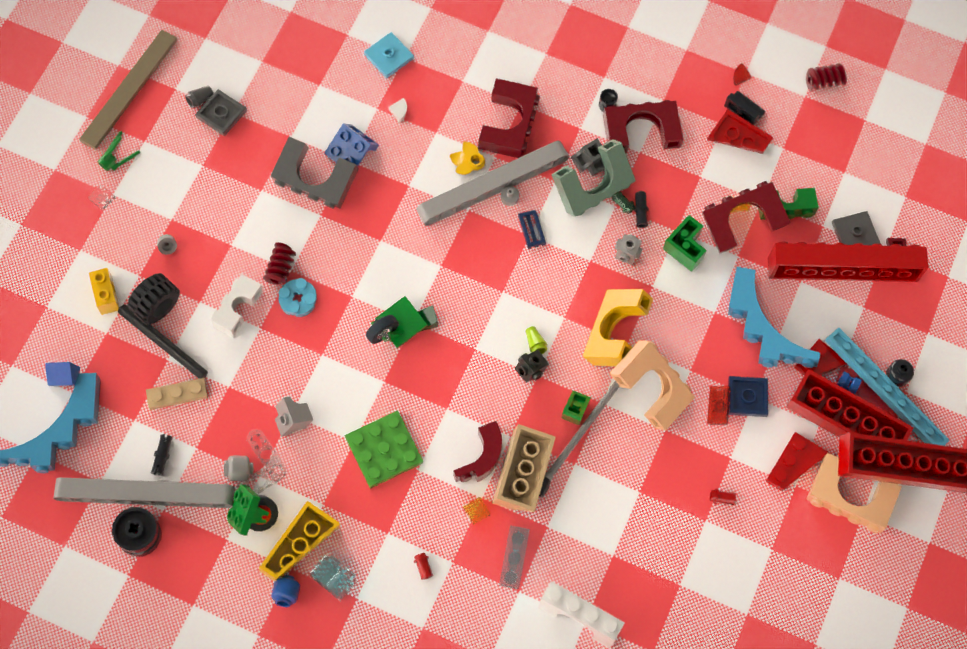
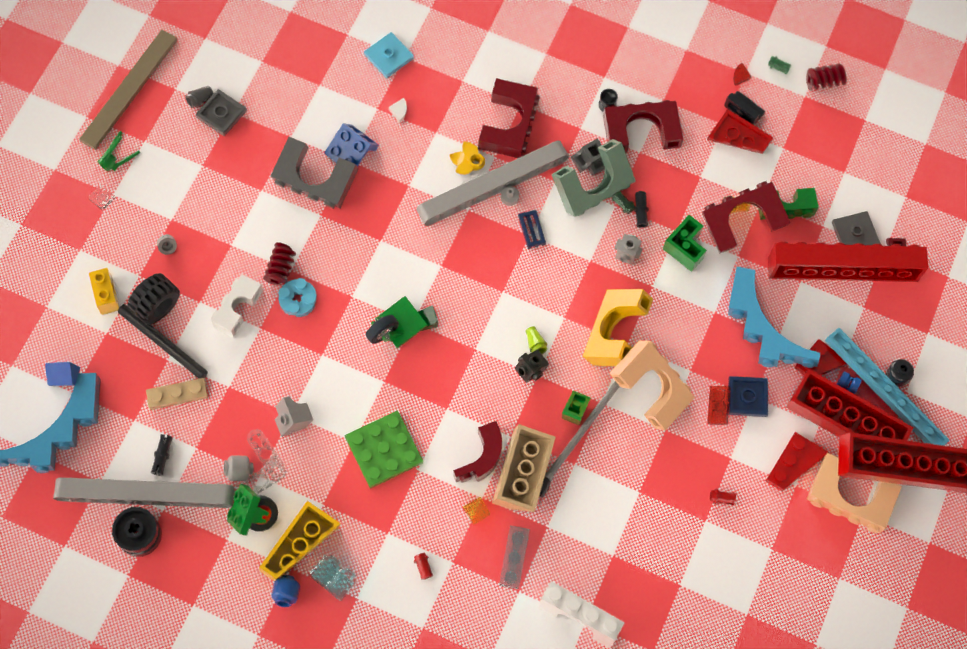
(779, 64): none -> clear green pin

